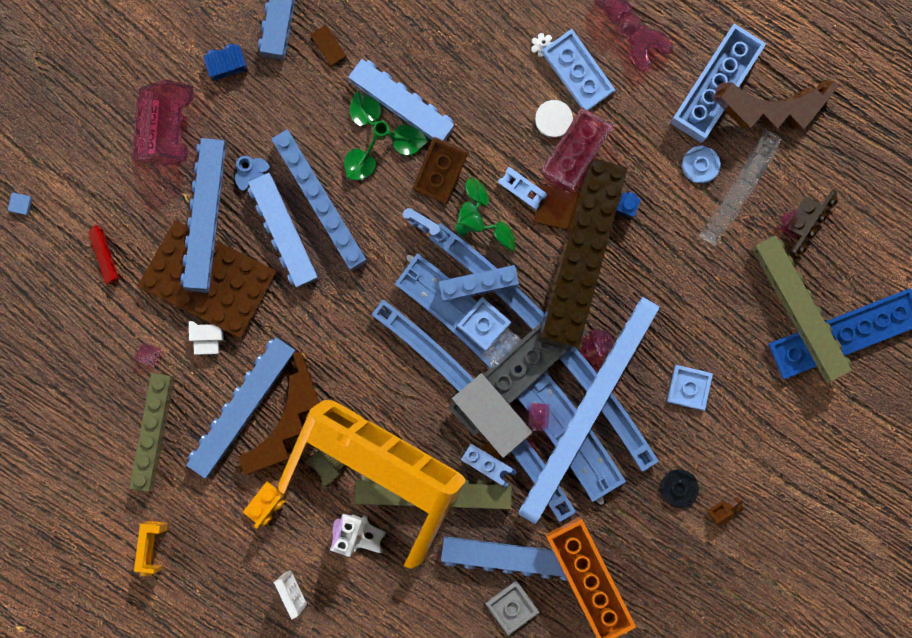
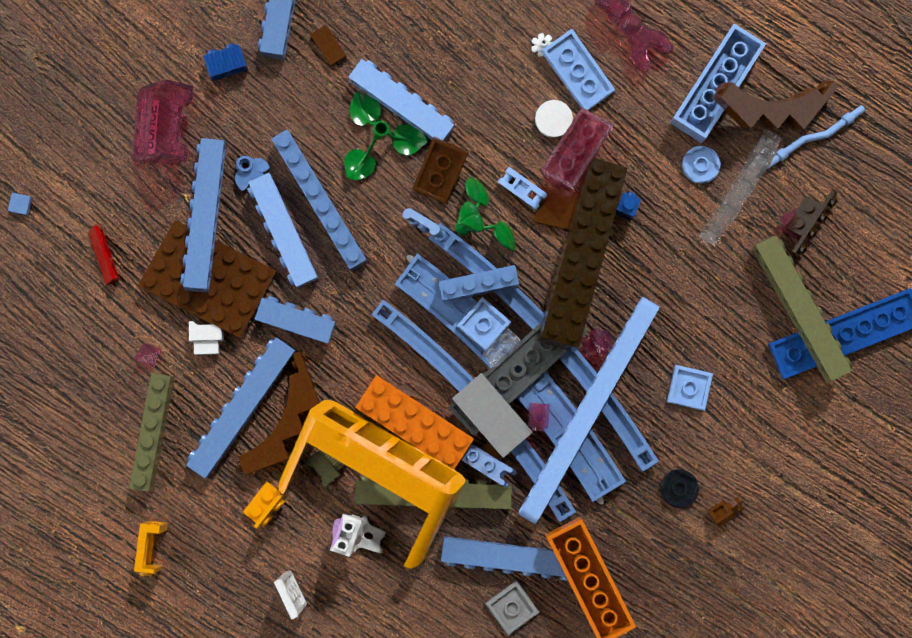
(296, 320): none -> medium blue brick
(414, 422): none -> orange brick
(846, 120): none -> light blue bar

